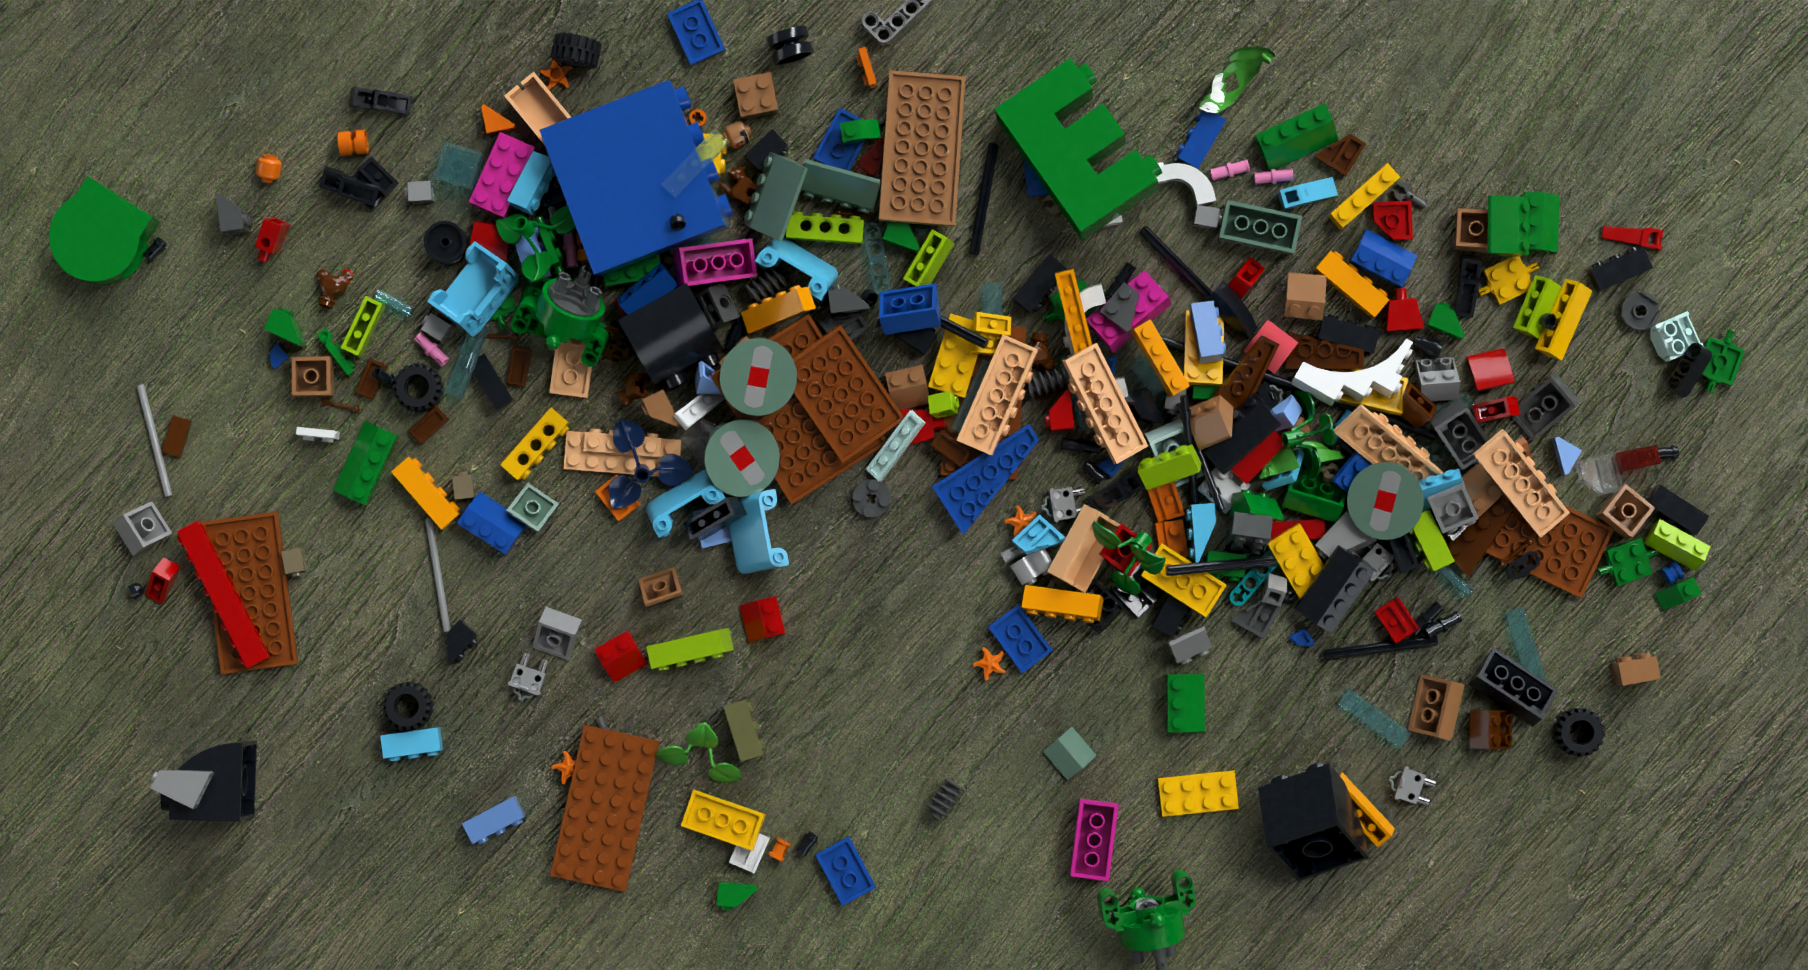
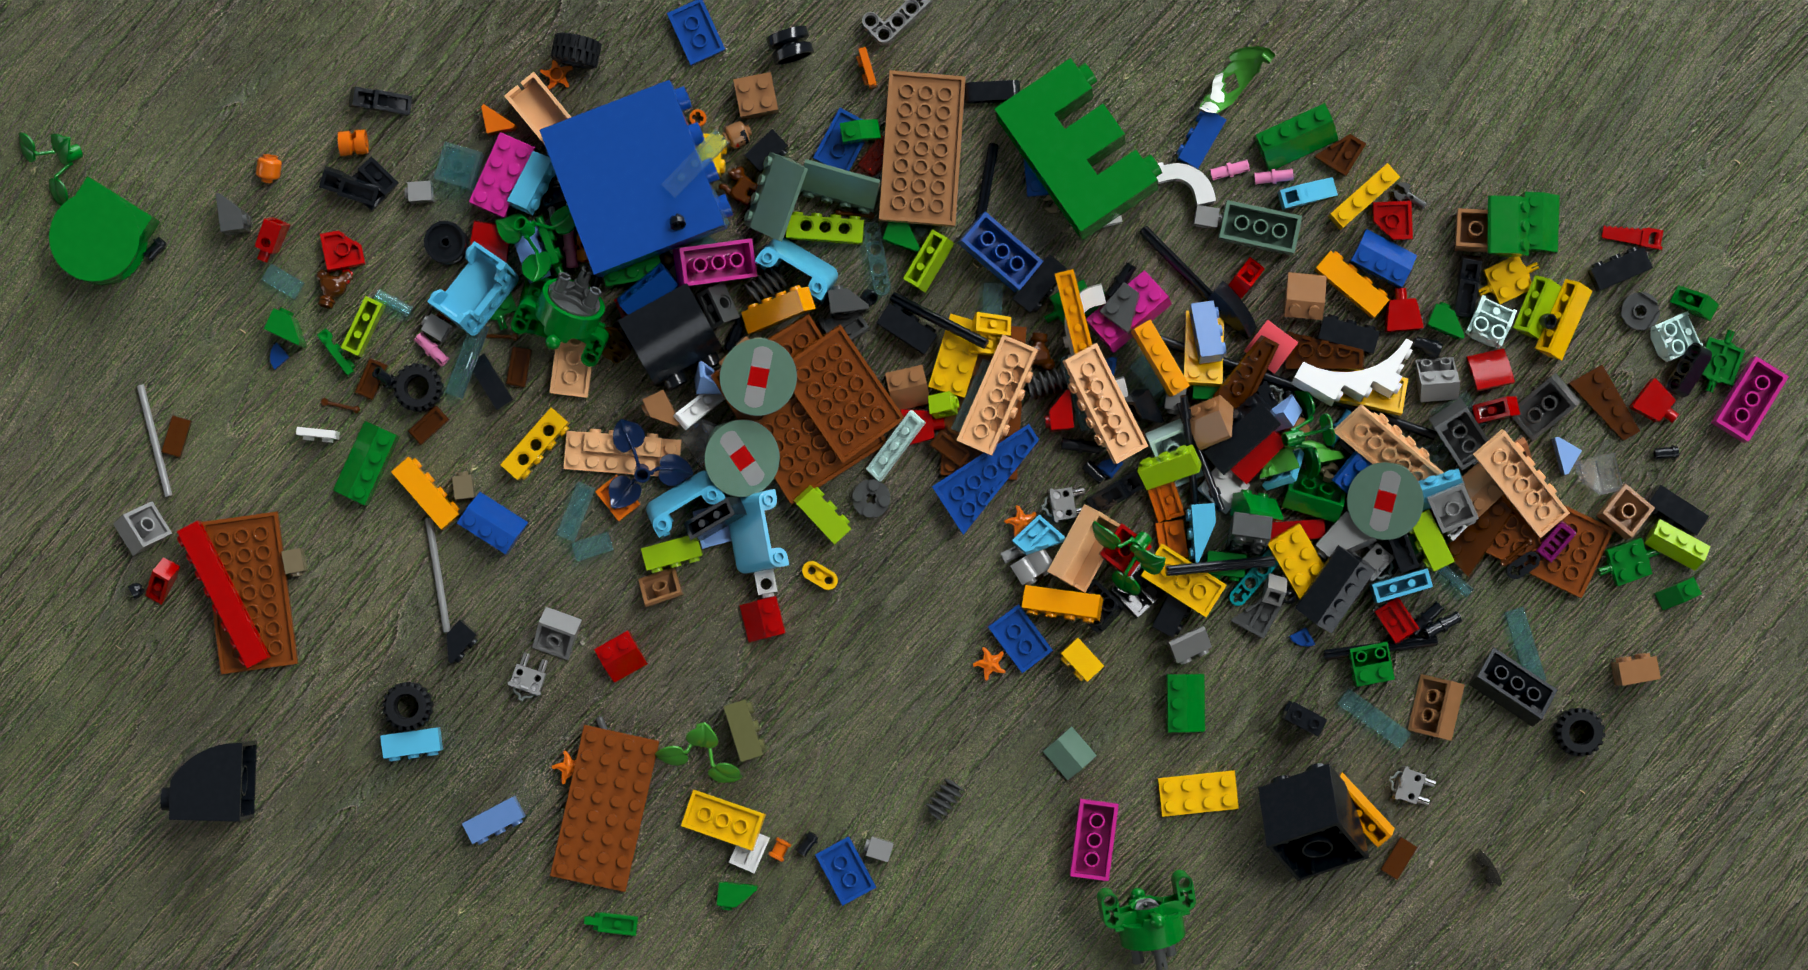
(65, 153): none -> green plant
(182, 785): light grey slope -> none
(283, 281): none -> clear light blue tile
(312, 376): medium nougat brick -> none
(341, 251): none -> red plate
(532, 507): sand green slope -> none
(576, 511): none -> clear light blue plate
(592, 546): none -> clear light blue tile
(613, 923): none -> green hinge
(634, 388): reddish brown animal -> none
(671, 553): none -> lime brick
(690, 648): lime wedge -> none
(759, 576): none -> white brick
(820, 575): none -> yellow plate
(823, 513): none -> lime brick
(878, 848): none -> light grey brick
(909, 309): blue slope -> none
(991, 91): none -> black beam
(1000, 252): none -> blue brick
(1081, 659): none -> yellow brick
(1303, 718): none -> black panel
(1371, 664): none -> green slope
(1398, 858): none -> reddish brown tile
(1400, 585): none -> medium azure brick
(1416, 406): reddish brown slope -> none
(1490, 323): none -> light aqua slope
(1490, 729): reddish brown slope -> none
(1492, 876): none -> clear smoke slope
(1561, 545): none -> magenta slope
(1604, 399): none -> reddish brown wing
(1638, 458): clear red slope -> none
(1655, 402): none -> red torso
(1672, 573): blue wheel -> none
(1694, 302): none -> green slope
(1749, 399): none -> dark pink brick

